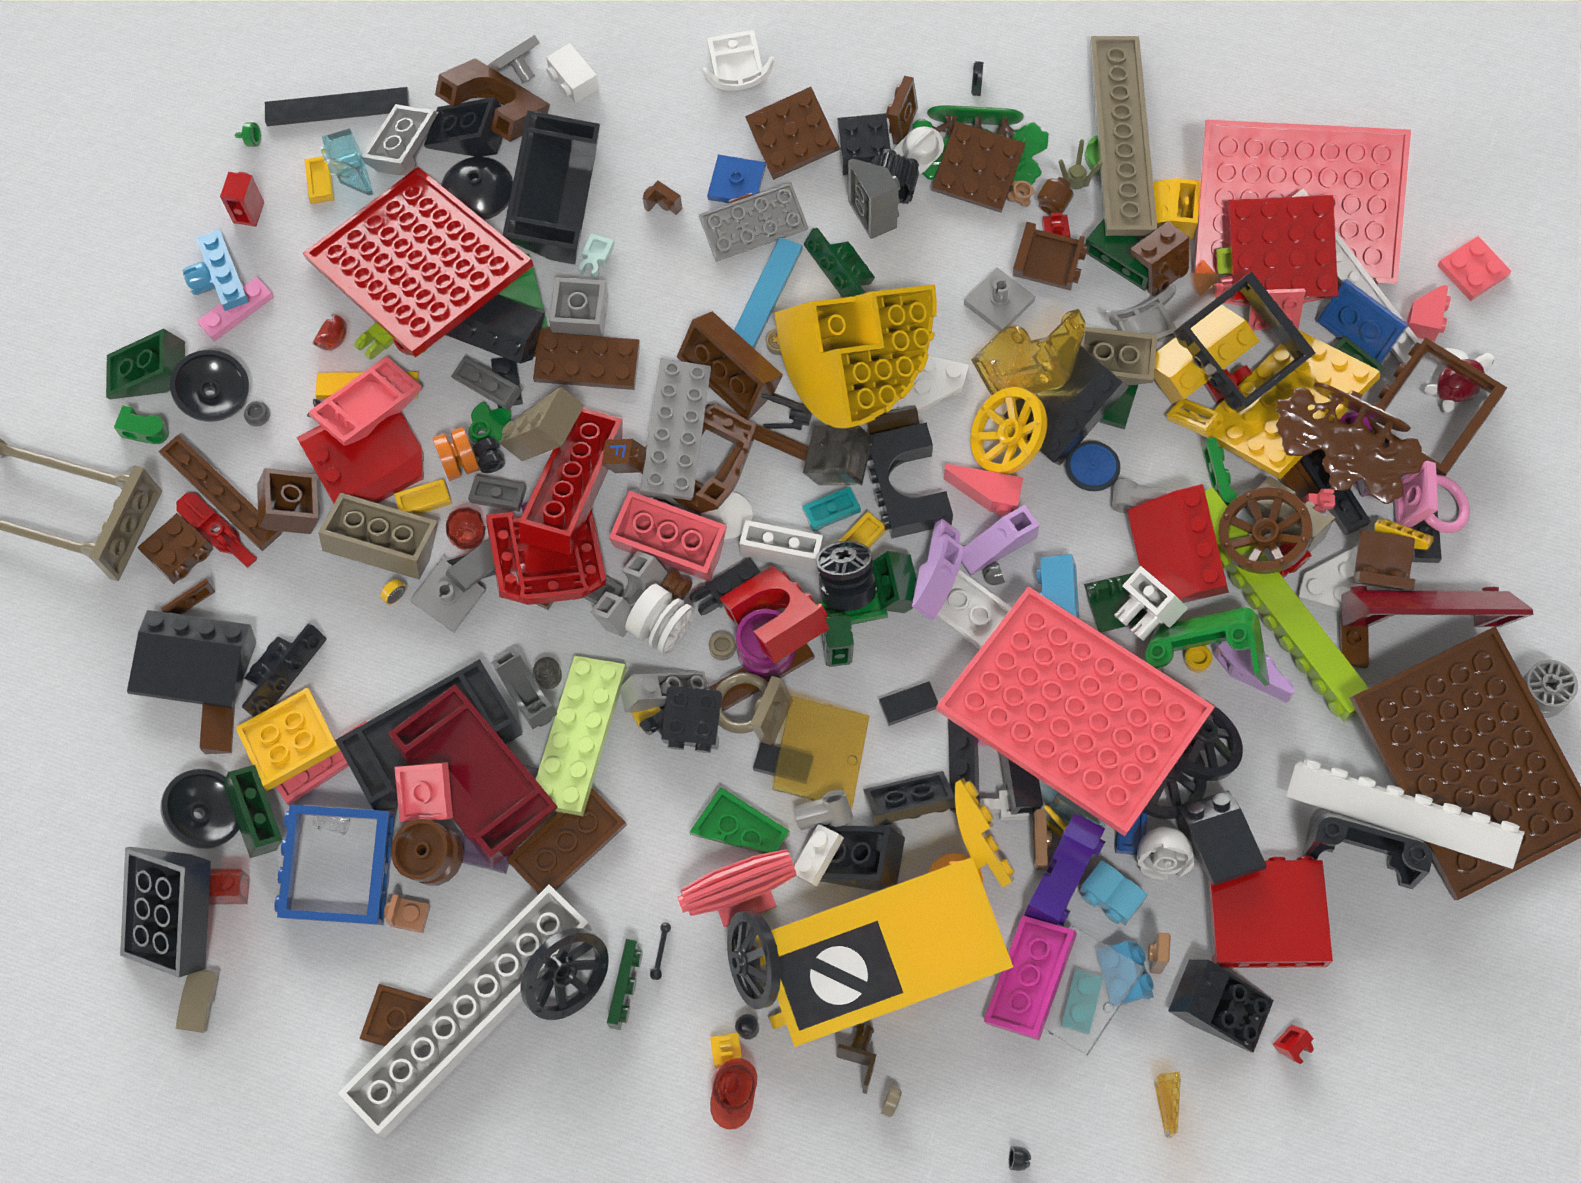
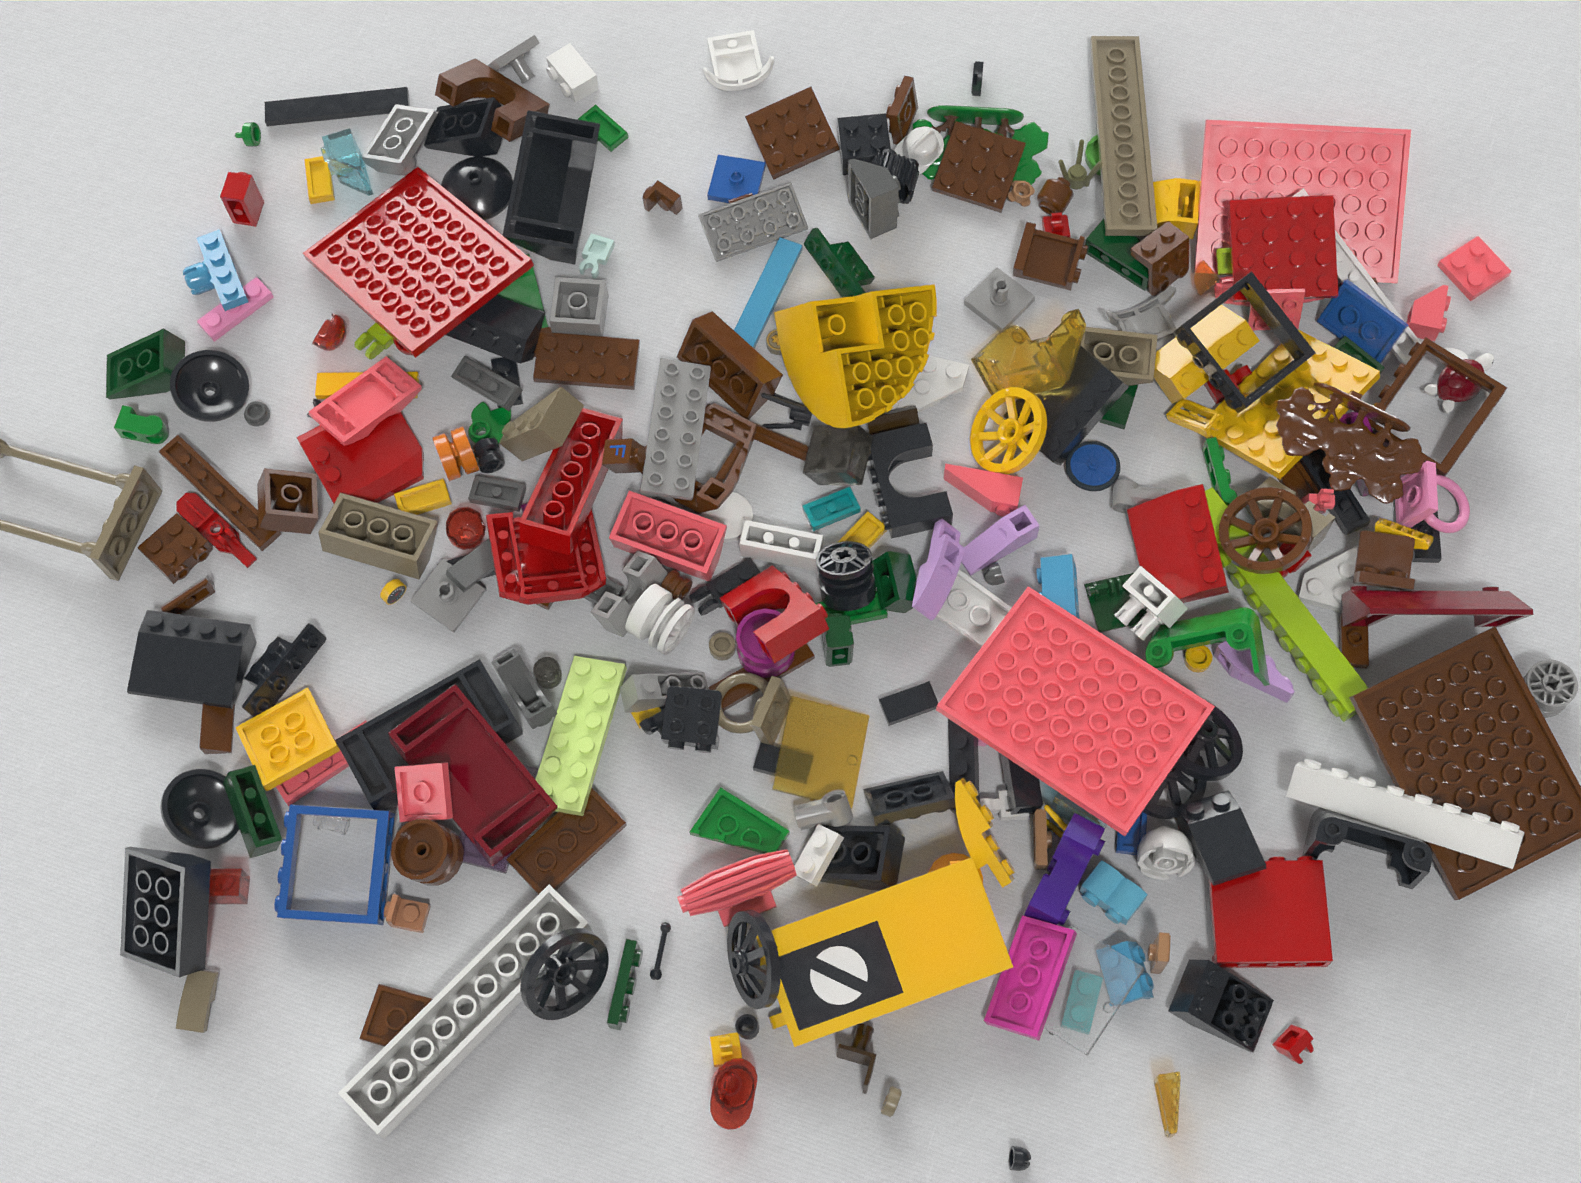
(610, 133): none -> green tile

